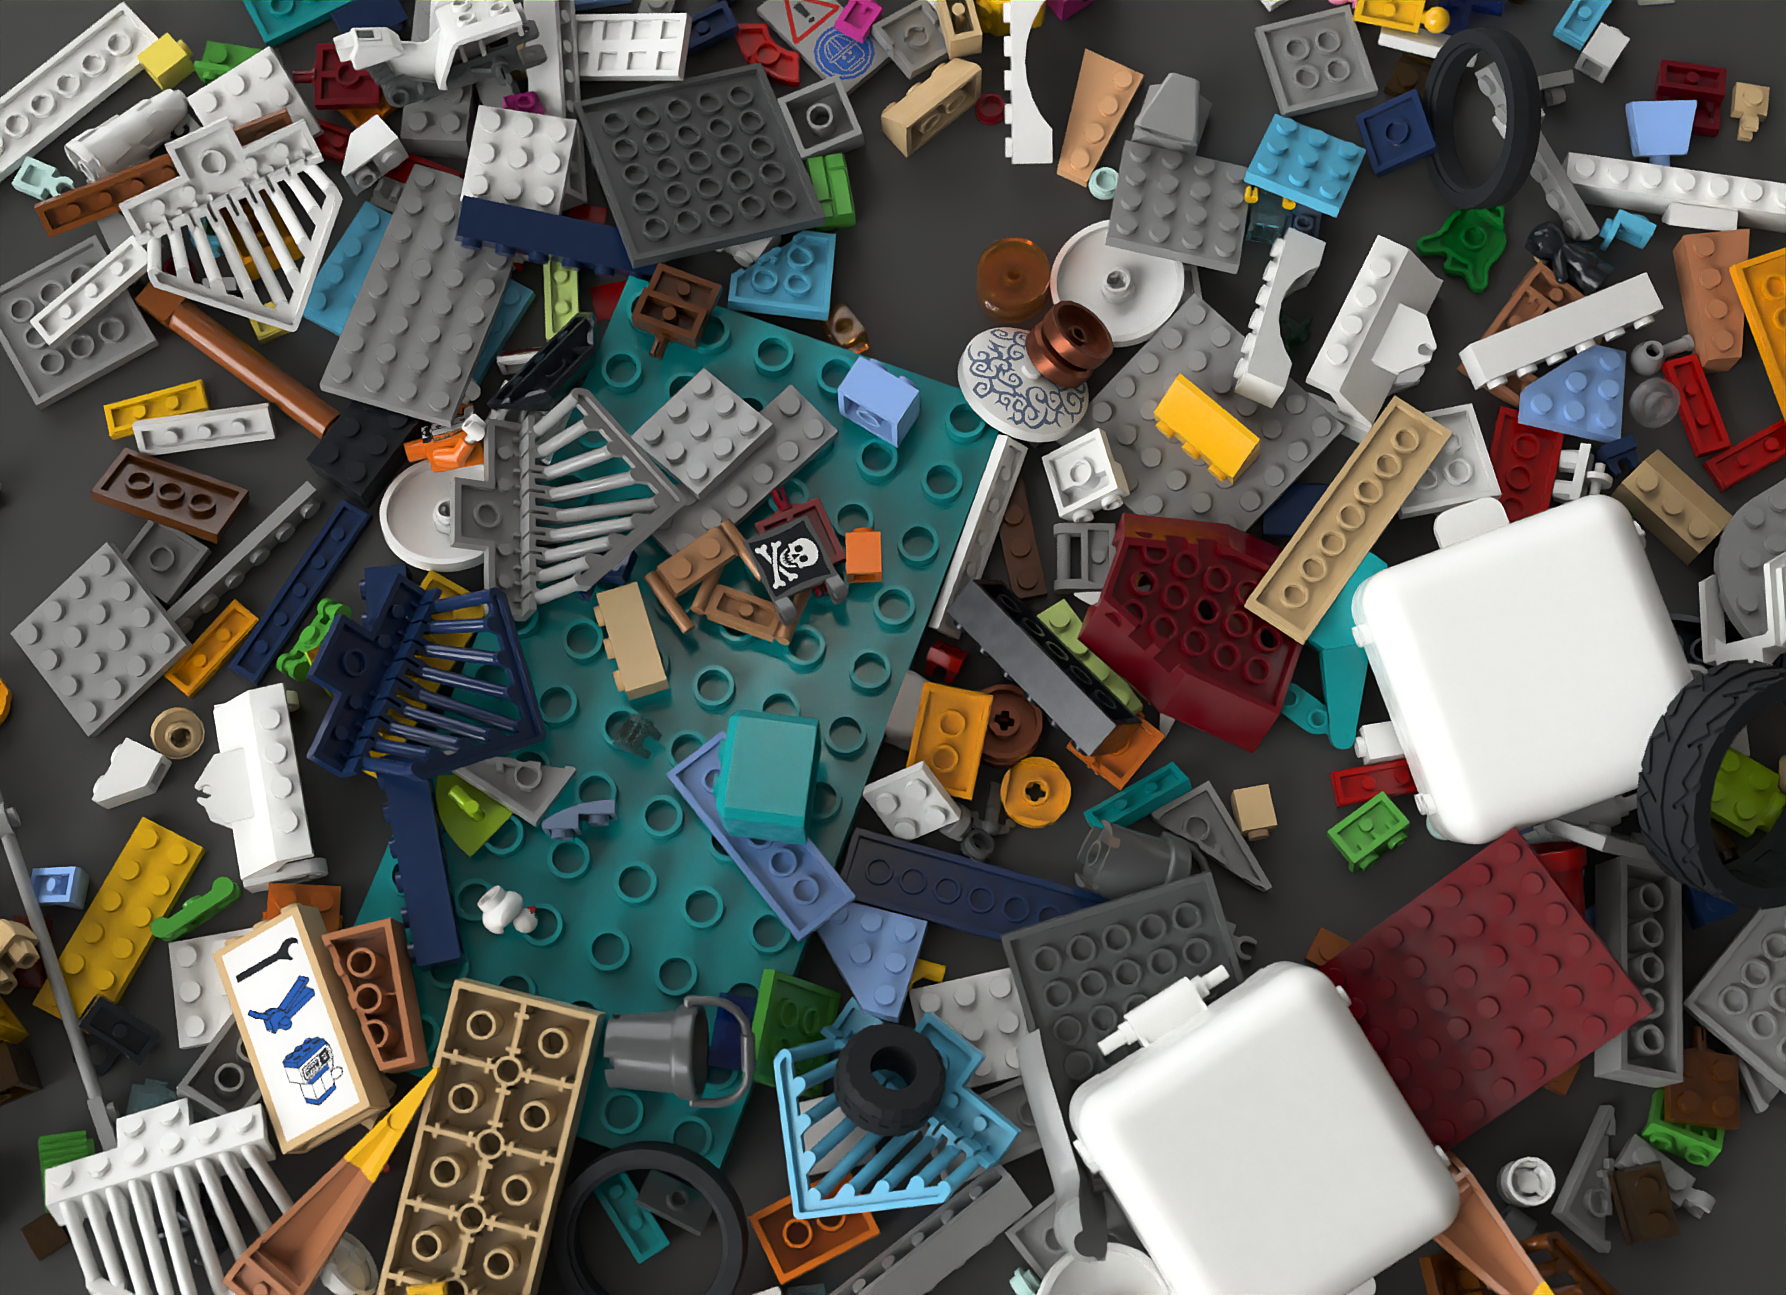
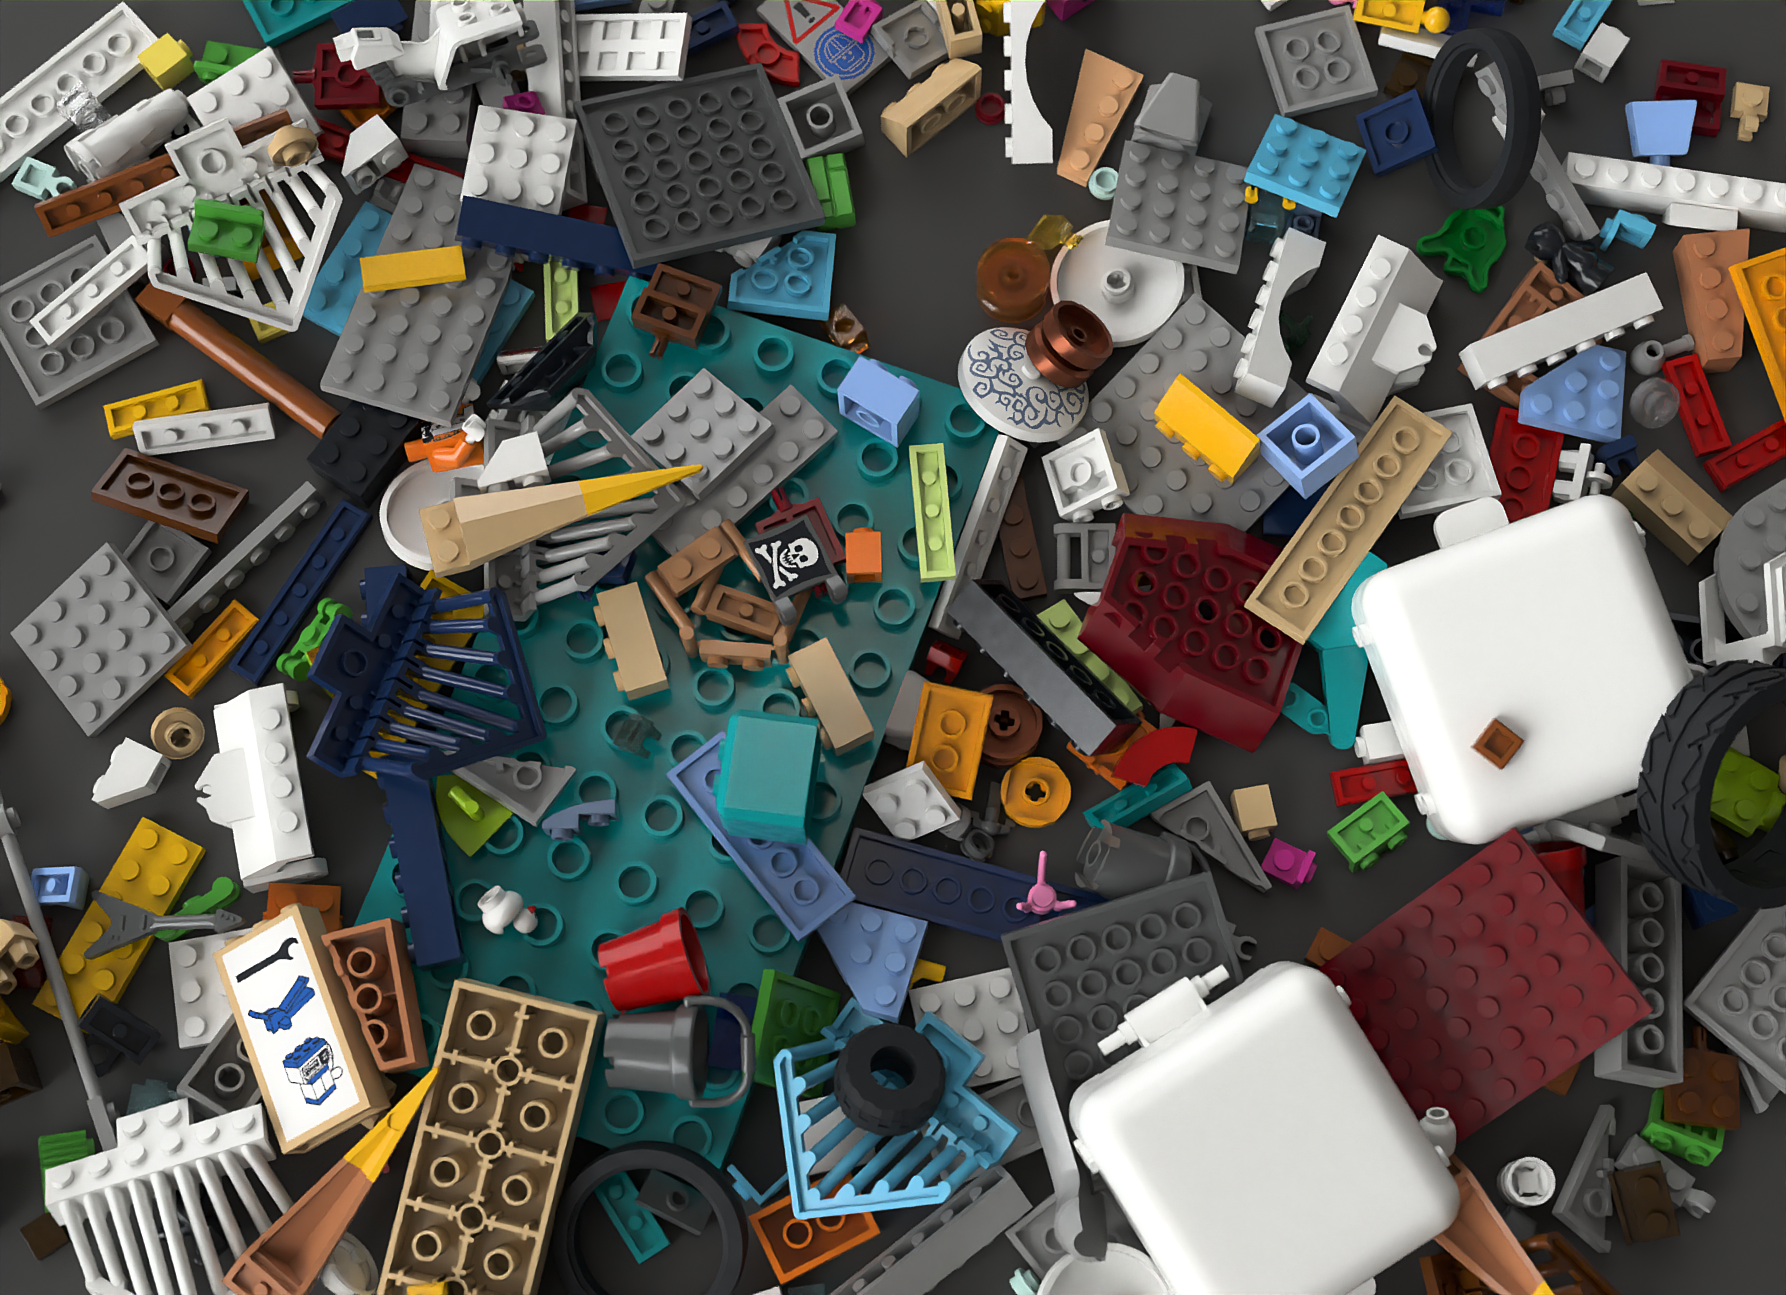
(82, 108): none -> clear slope
(134, 923): none -> dark grey piece
(227, 230): none -> bright green bracket
(292, 146): none -> tan plate
(412, 268): none -> yellow tile
(491, 524): none -> tan plate
(515, 465): none -> white slope
(655, 964): none -> red piece
(747, 1191): none -> medium azure bracket
(749, 655): none -> medium nougat plate
(829, 697): none -> tan brick
(932, 512): none -> yellowish green plate
(1043, 896): none -> bright pink plant
(1052, 231): none -> clear yellow plate
(1154, 751): none -> red tile
(1288, 864): none -> dark pink bracket
(1308, 446): none -> light blue brick
(1440, 1129): none -> white plant
(1497, 744): none -> dark orange tile

